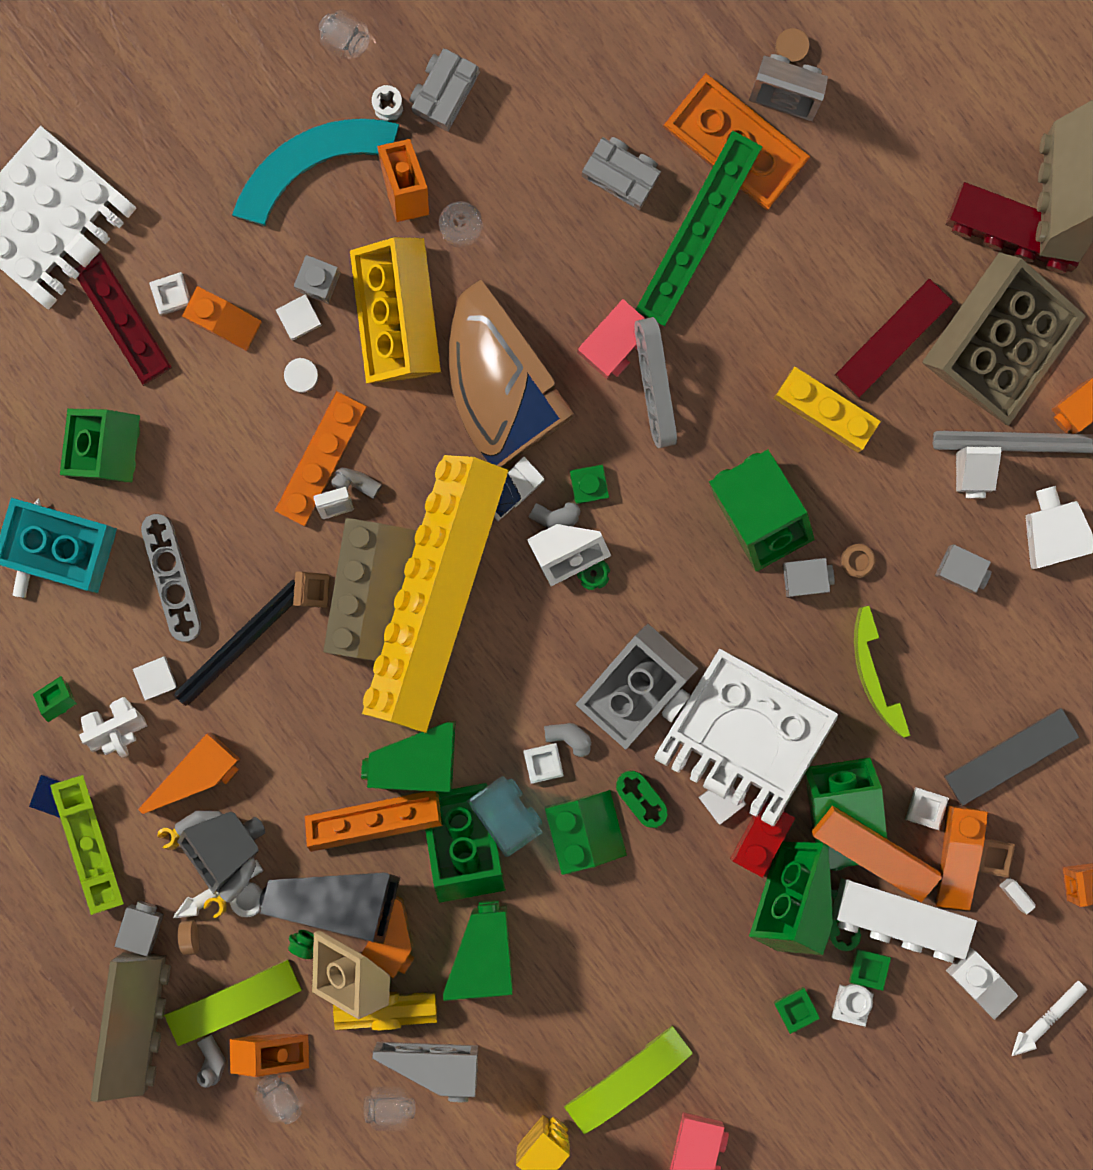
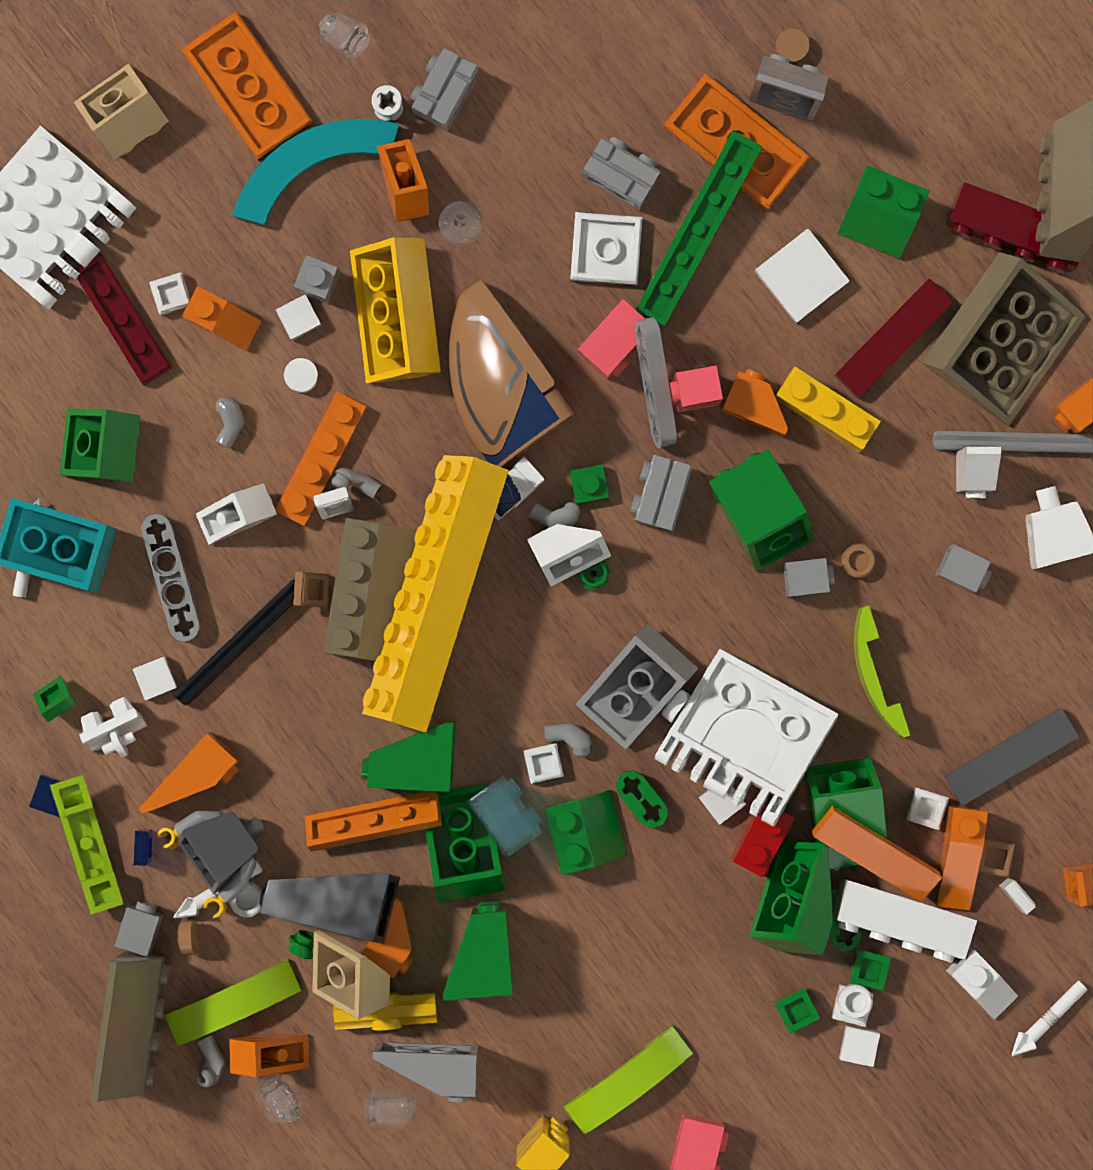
(121, 112): none -> tan slope
(143, 847): none -> clear blue tile
(232, 419): none -> light grey arm
(236, 513): none -> white slope
(247, 86): none -> orange tile
(606, 249): none -> white tile
(662, 493): none -> light grey brick
(696, 389): none -> coral brick
(755, 403): none -> orange slope
(801, 276): none -> white tile
(859, 1046): none -> white tile
(883, 212): none -> green slope

